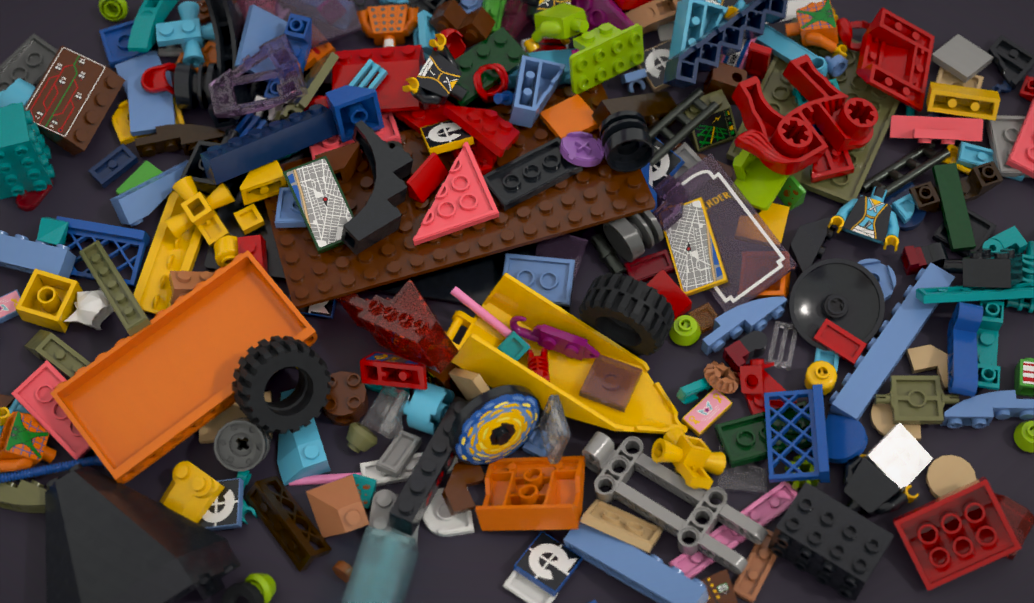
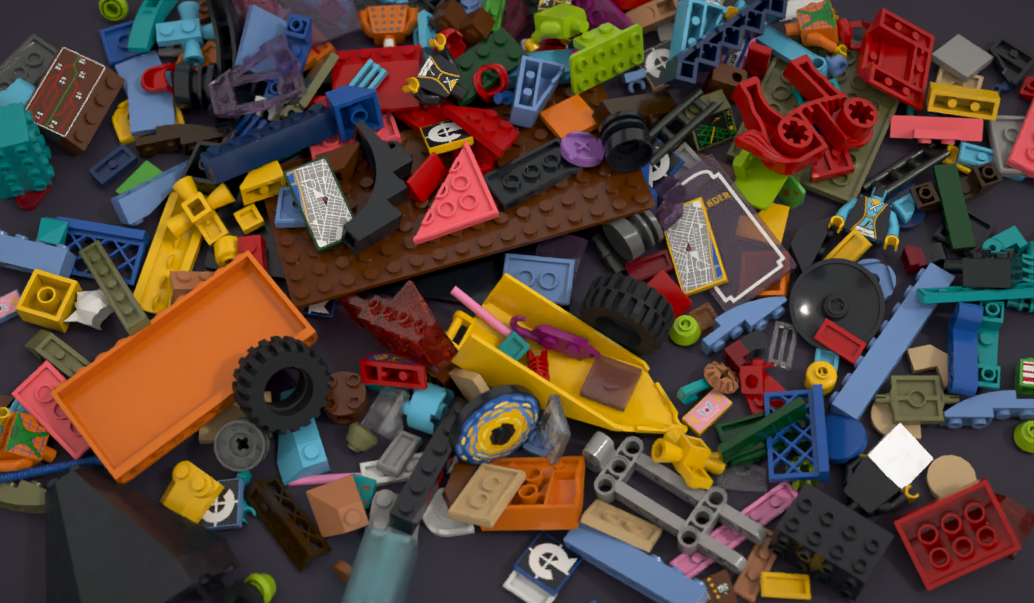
(486, 495): none -> tan tile
(761, 430): none -> dark green tile
(785, 585): none -> yellow tile
(851, 247): none -> yellow tile

